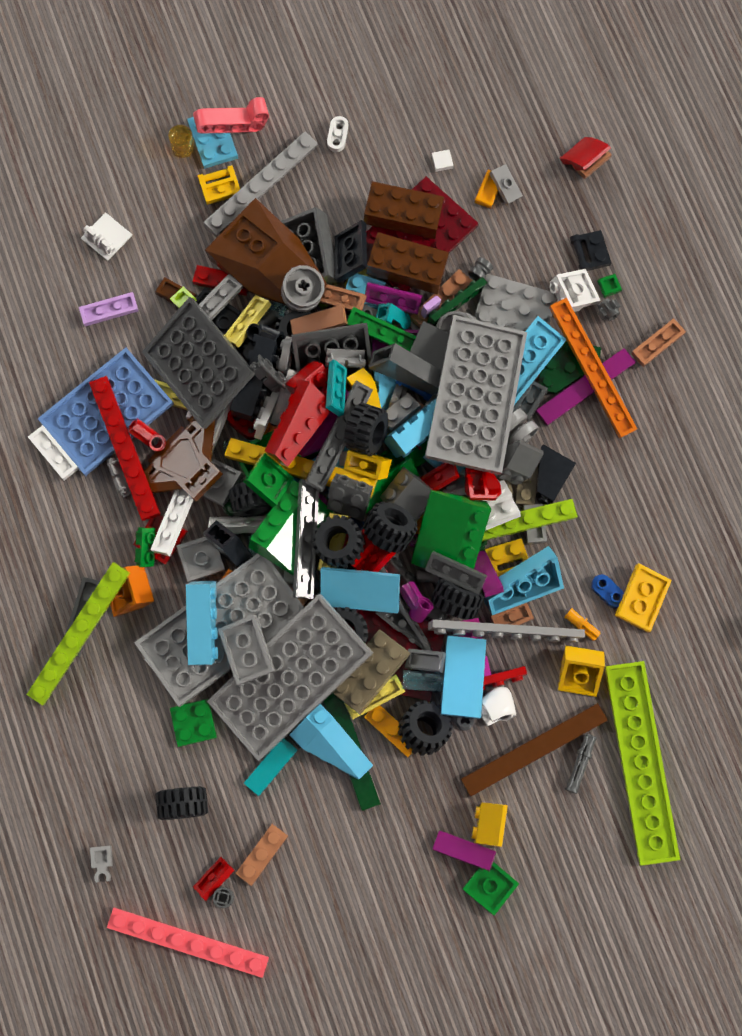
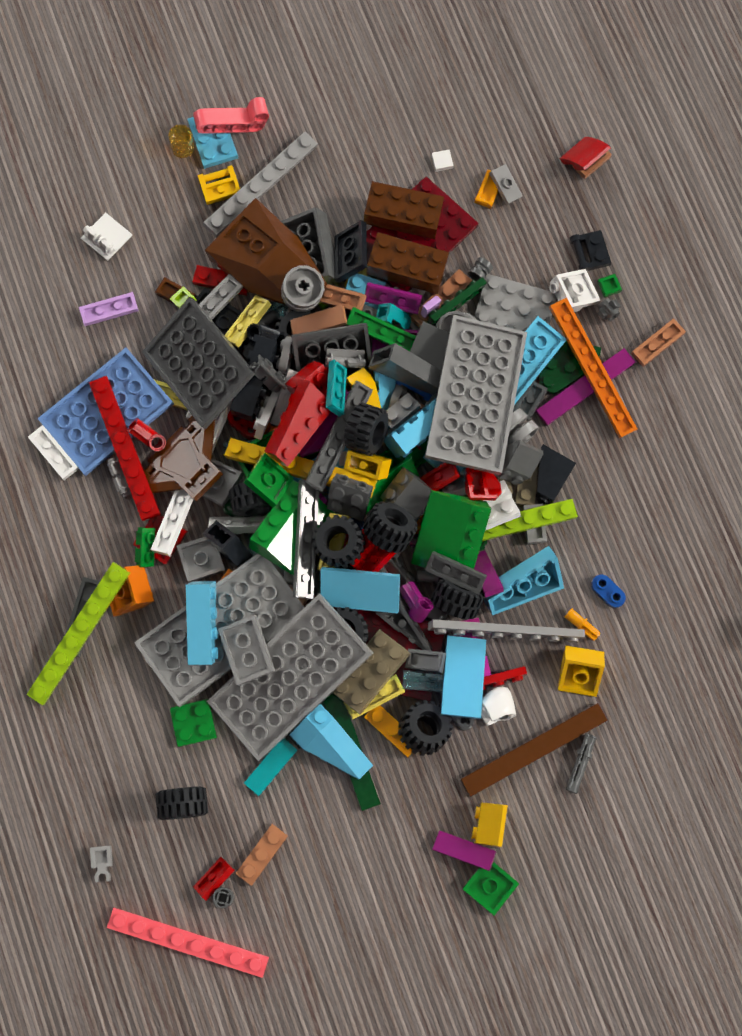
(337, 135): white plate -> none
(506, 554): yellow plate -> none
(513, 616): nougat plate -> none
(642, 763): lime plate -> none
(643, 598): yellow tile -> none

